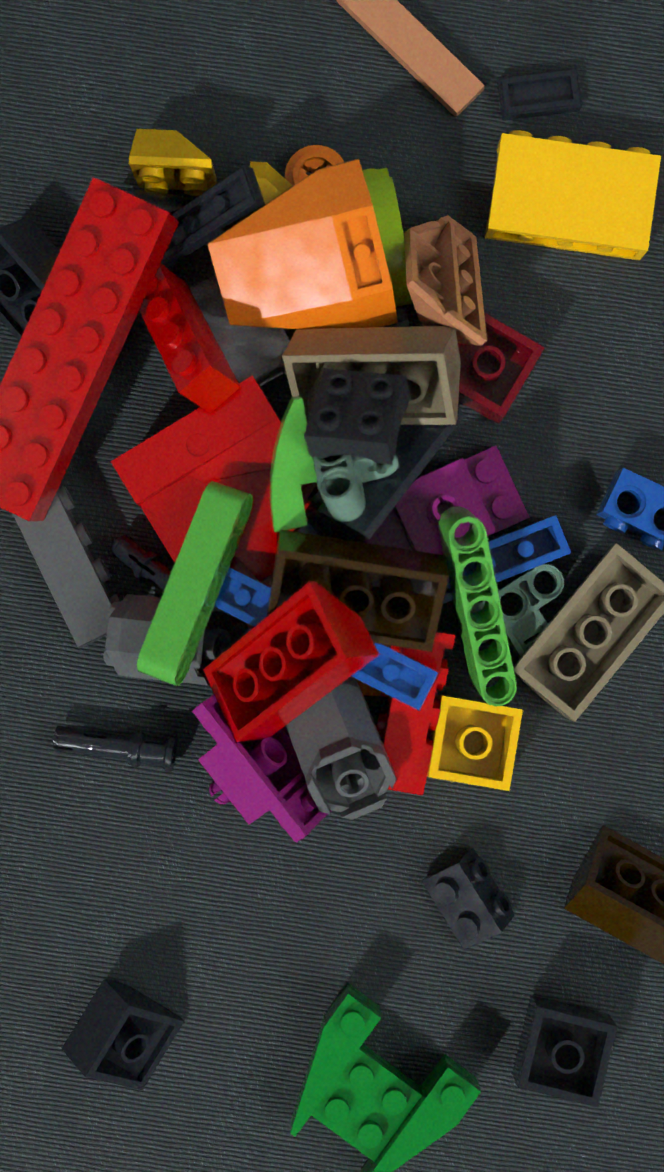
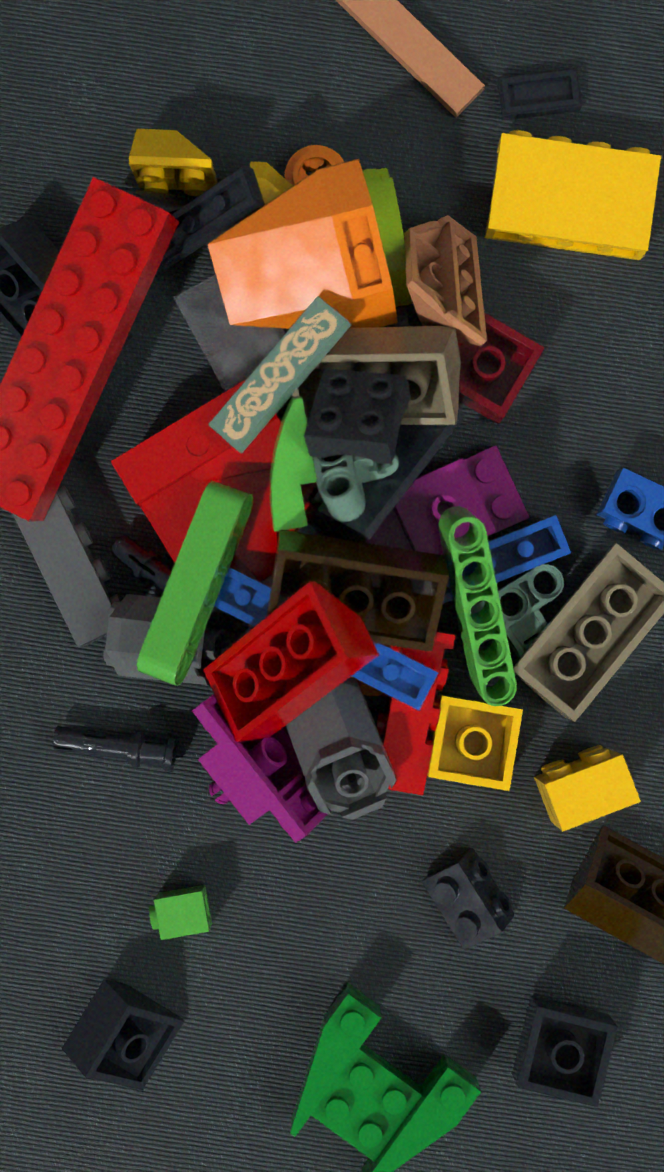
(181, 912): none -> bright green brick
(187, 342): red brick -> none
(279, 374): none -> sand green tile
(586, 787): none -> yellow brick

